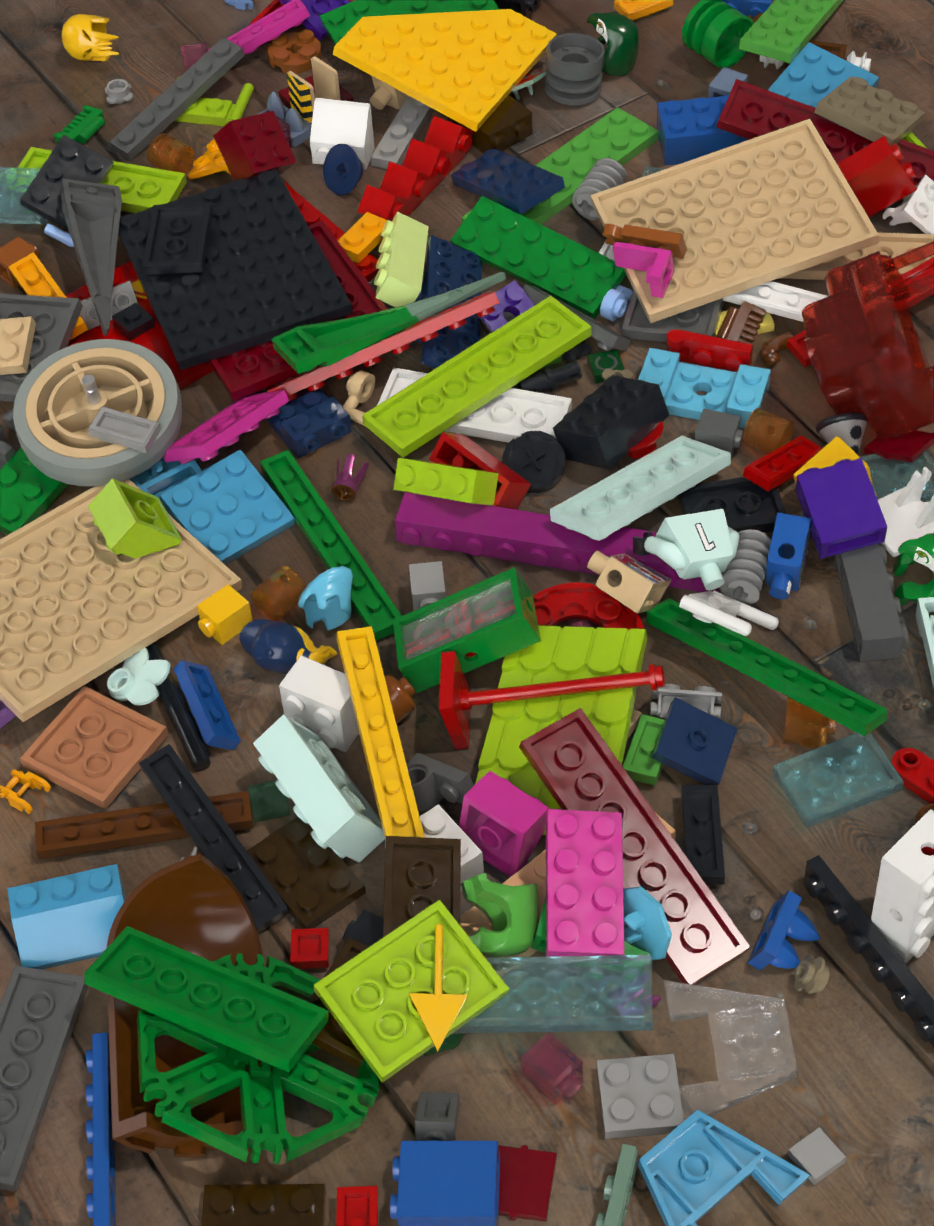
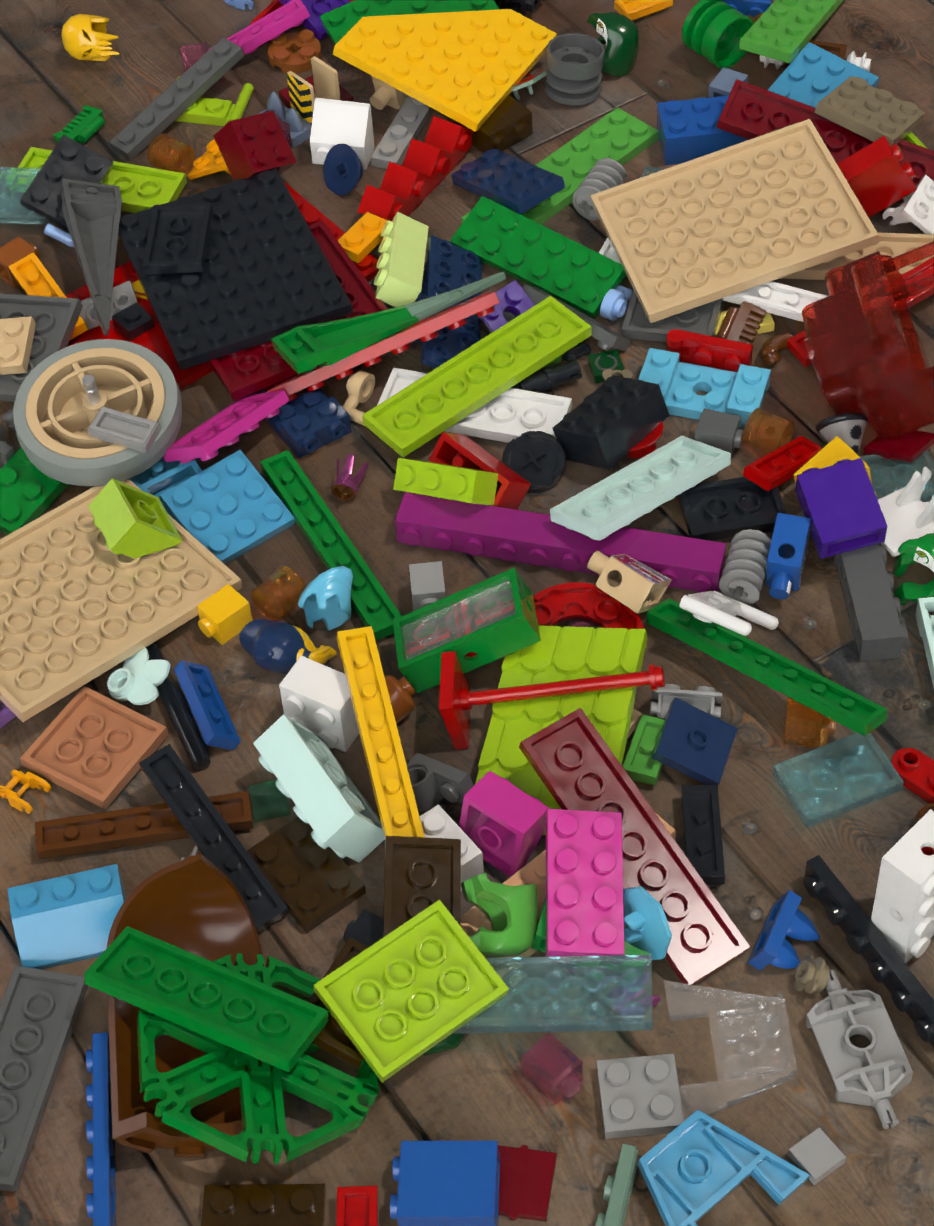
(118, 91): light grey plate -> none
(310, 948): red plate -> none
(436, 1116): dark grey bracket -> none
(438, 1009): yellow piece -> none
(646, 237): dark orange plate -> none
(655, 261): dark pink bracket -> none
(693, 545): light aqua torso -> none
(860, 1074): none -> light grey plate

